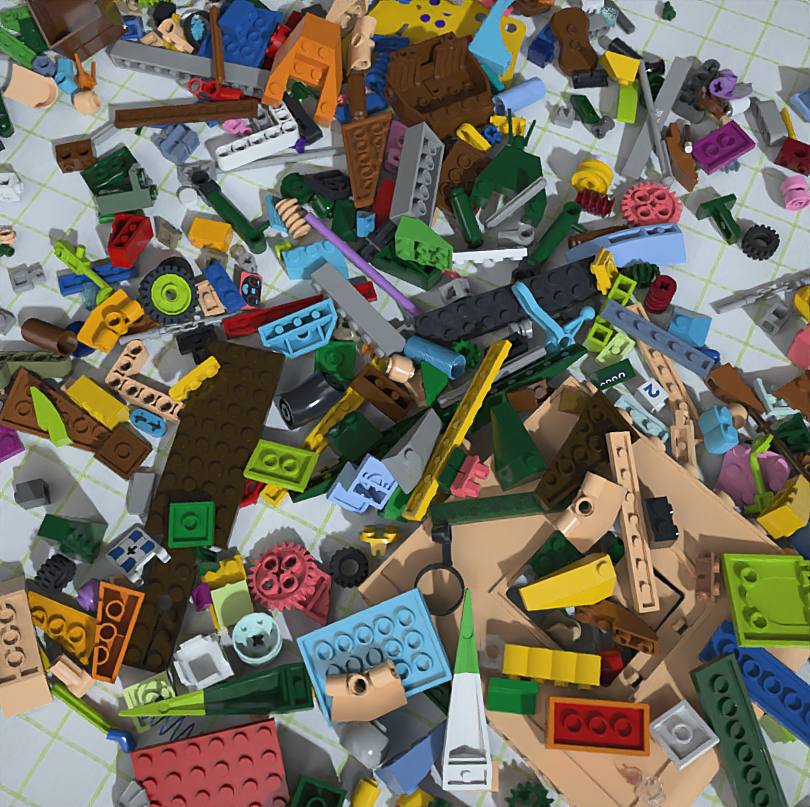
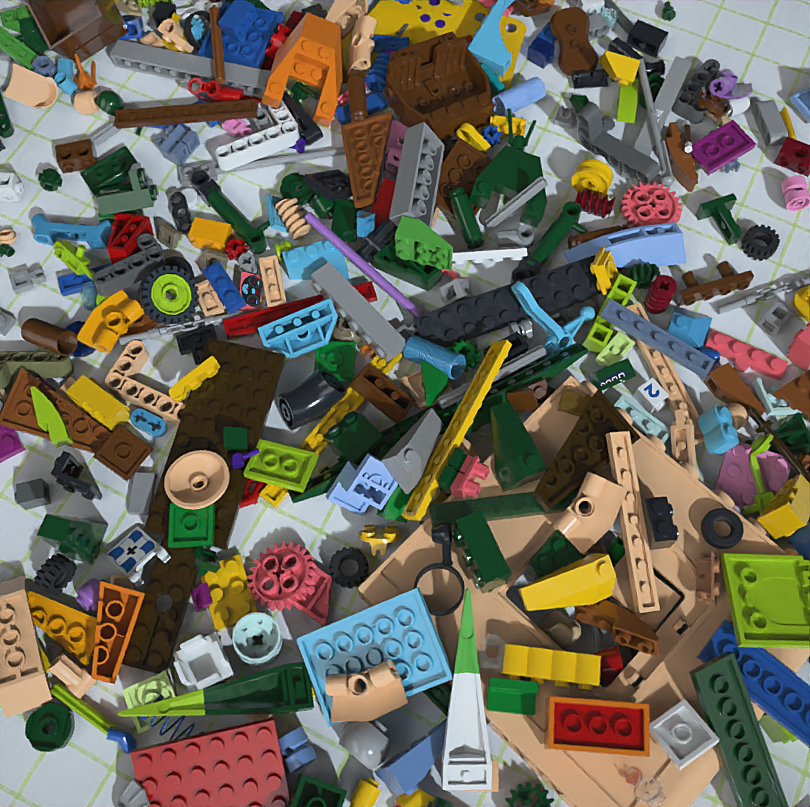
(39, 736): none -> dark green plate
(48, 232): none -> dark azure plate
(50, 179): none -> dark green gear
(67, 472): none -> black bracket
(109, 102): none -> dark green hair
(132, 268): none -> dark grey beam
(182, 204): none -> black piece
(190, 472): none -> light nougat dish
(232, 603): yellowish green piece -> none
(235, 249): none -> red gear
(235, 438): none -> dark green slope
(237, 459): none -> dark purple hand
(272, 281): none -> light nougat plate
(296, 750): none -> medium blue wheel
(399, 368): light nougat head -> none
(481, 552): none -> dark green brick
(612, 149): none -> dark grey beam
(647, 38): none -> black brick
(708, 290): none -> reddish brown plate
(731, 519): none -> black tyre
(746, 355): none -> coral hinge

